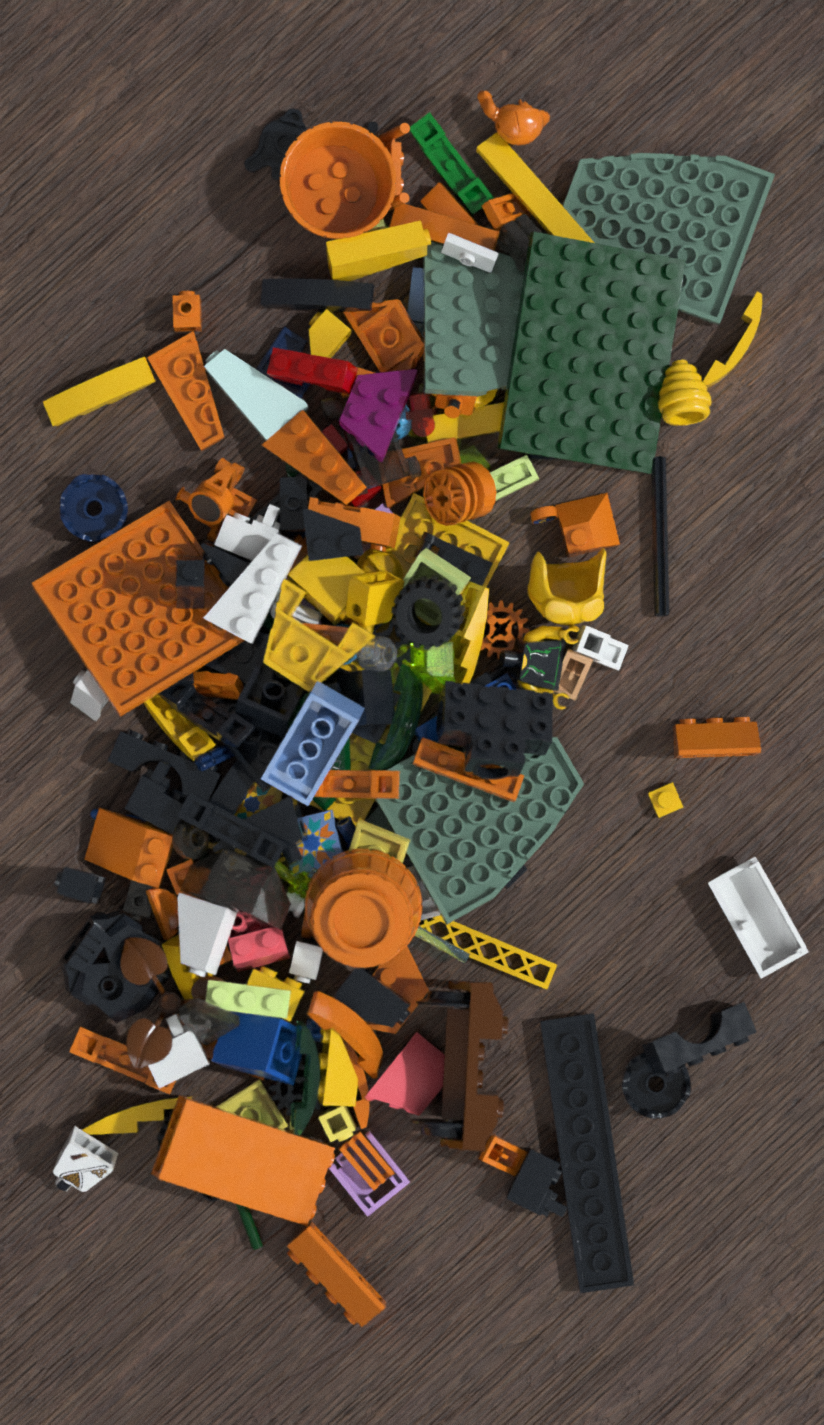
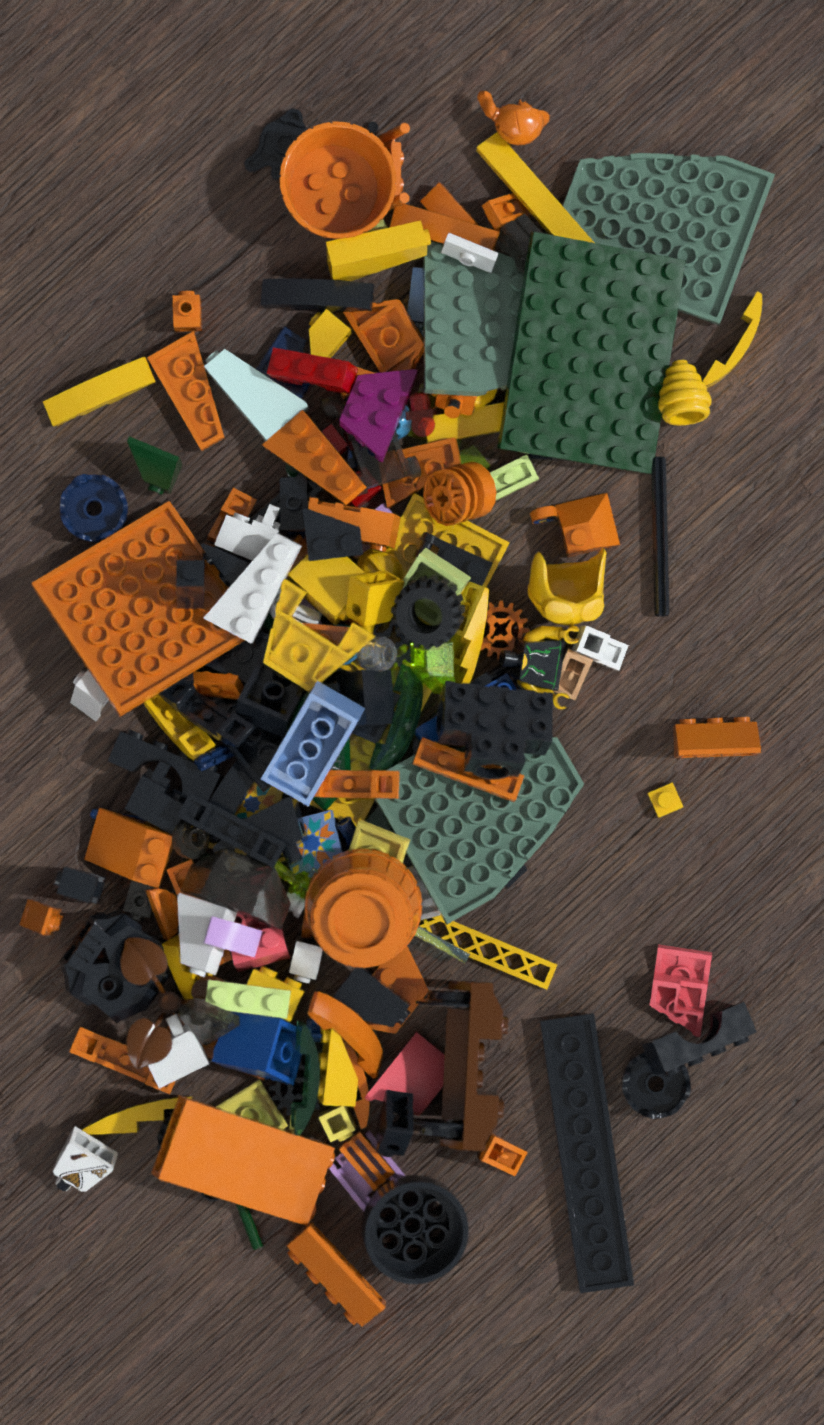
(41, 917): none -> orange slope
(156, 466): none -> dark green slope
(213, 496): orange piece -> none
(232, 936): none -> lavender slope
(395, 1136): none -> black torso
(435, 1254): none -> black wheel
(449, 164): green slope -> none
(532, 1185): black hinge -> none
(681, 985): none -> coral slope
(758, 917): white container -> none

